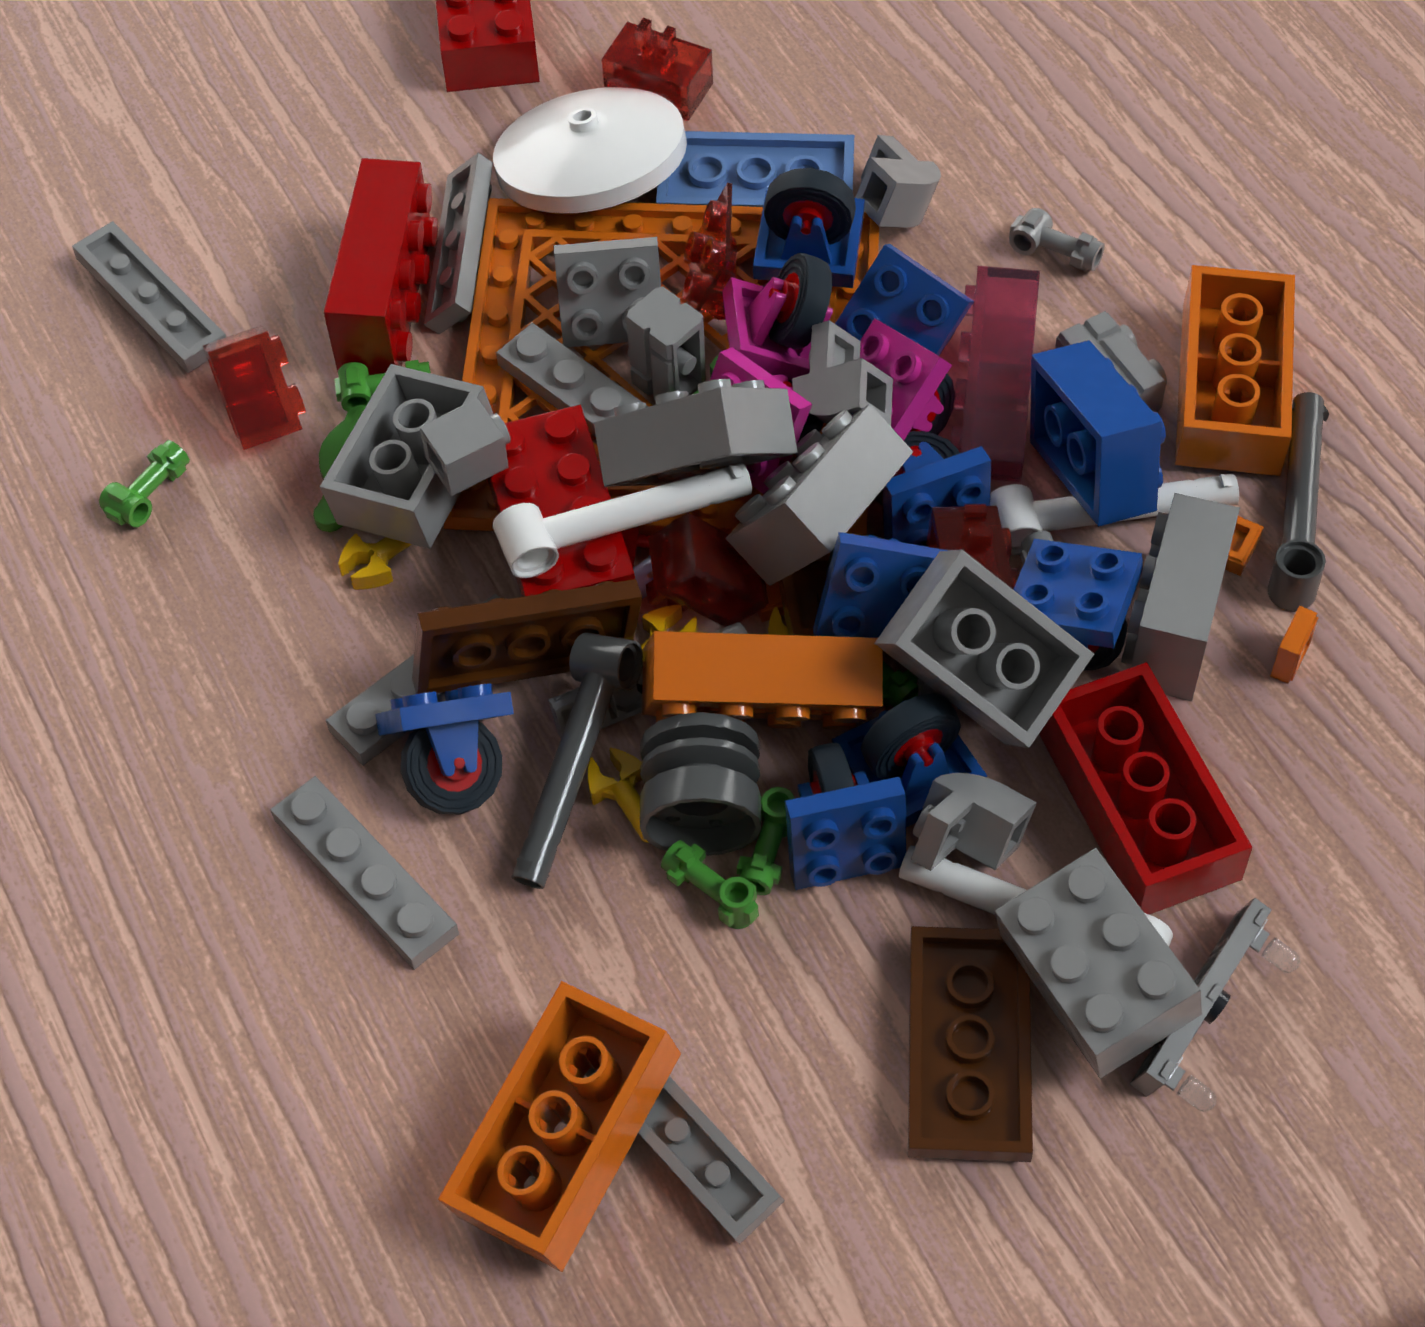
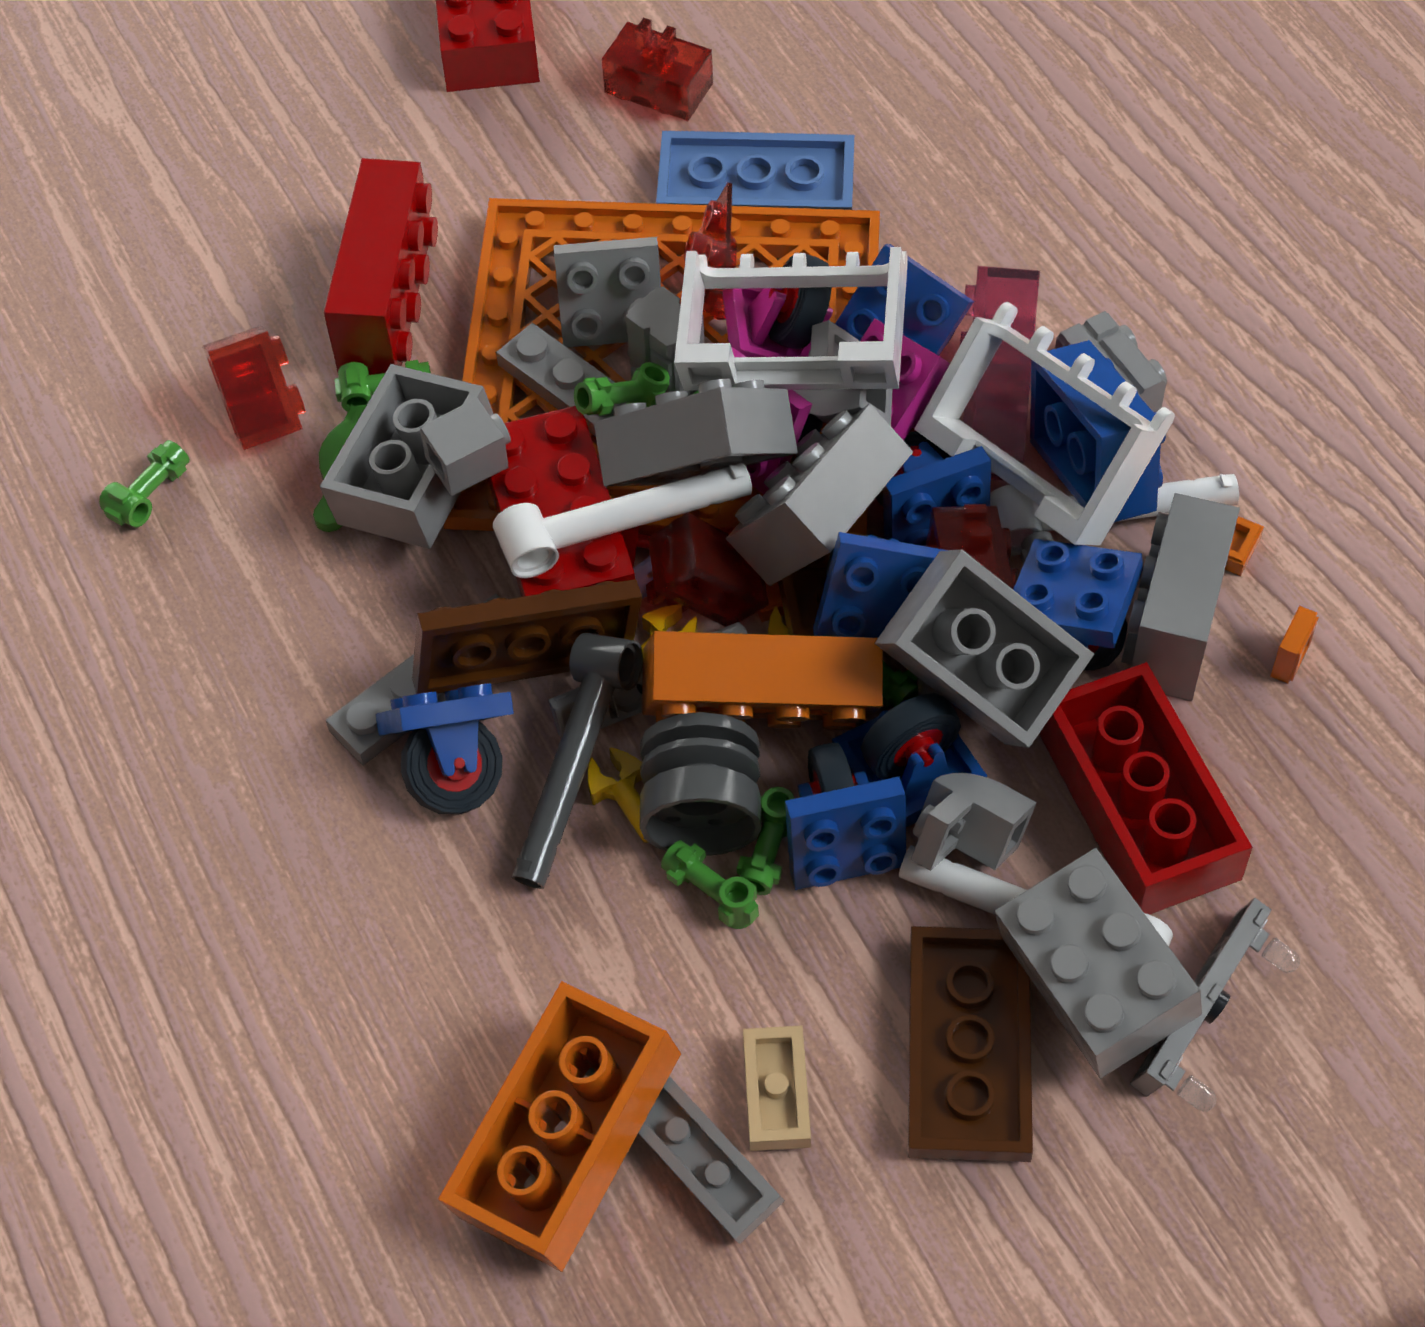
(148, 295): light grey plate -> none
(365, 872): light grey plate -> none
(375, 555): yellow bar -> none
(459, 244): light grey plate -> none
(590, 150): white dish -> none
(599, 395): none -> bright green bar
(776, 1088): none -> tan plate
(813, 216): plate -> none
(857, 364): none -> white hinge
(897, 185): light grey brick -> none
(943, 428): none -> white hinge
(1036, 230): light grey bar -> none
(1236, 370): orange brick -> none
(1298, 560): dark grey piece -> none

